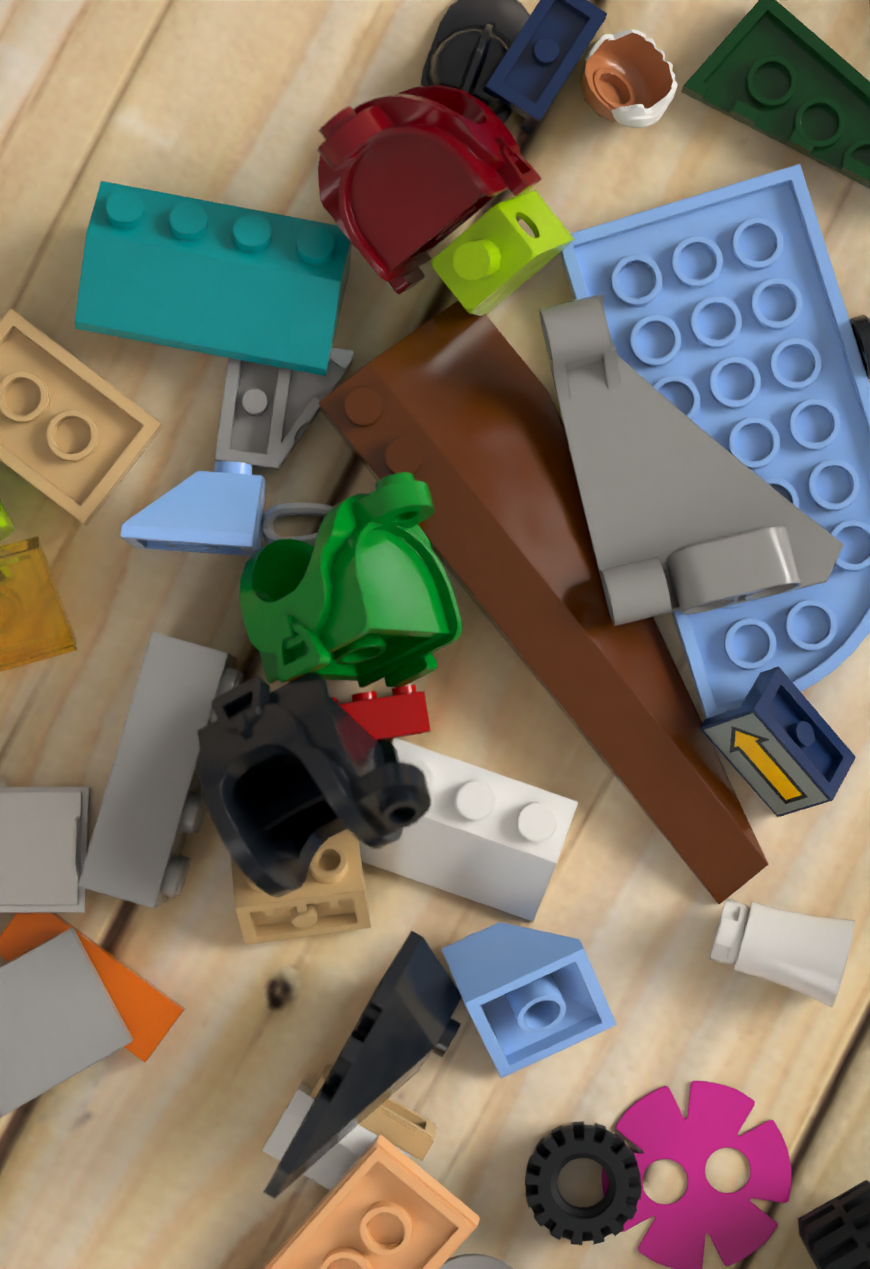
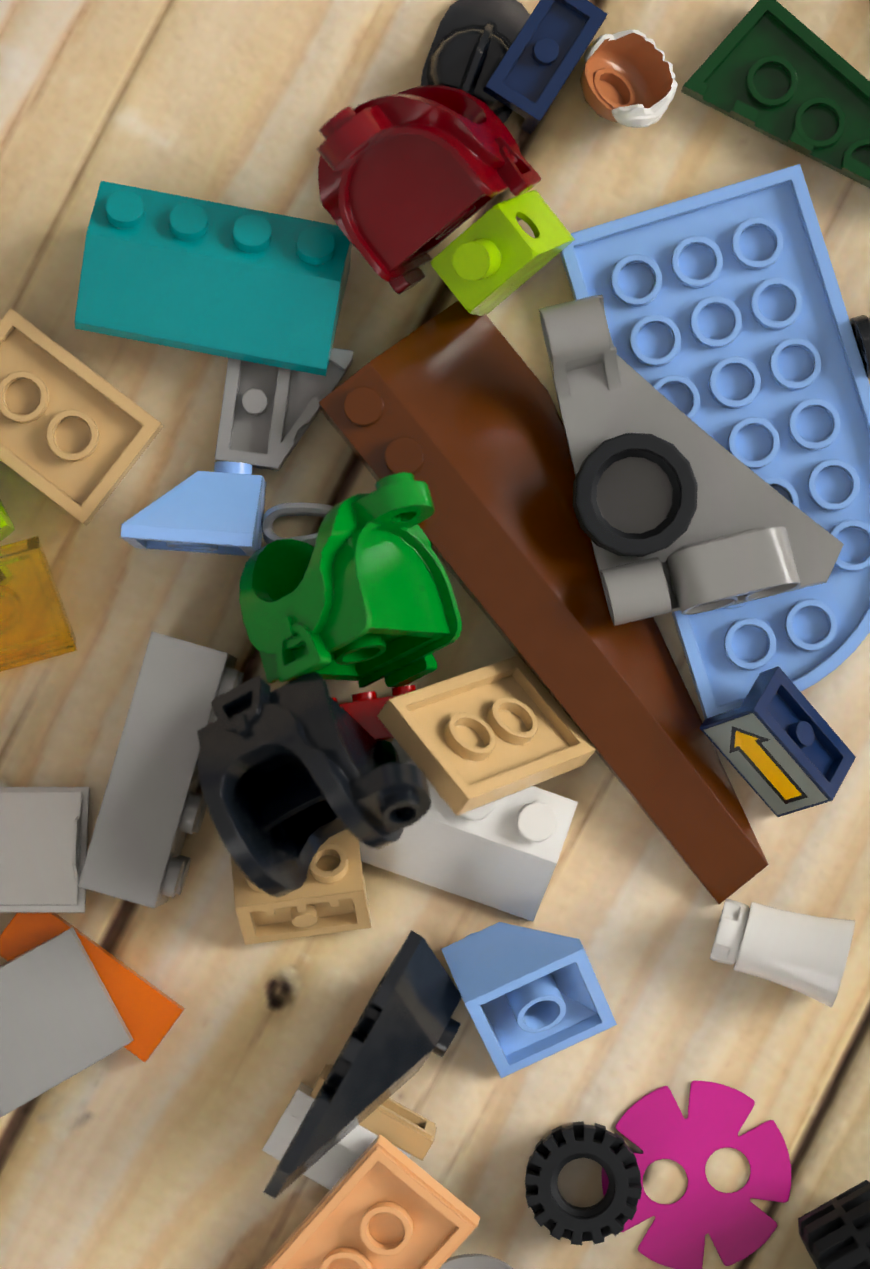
(486, 734): none -> tan plate
(683, 496): none -> black tyre

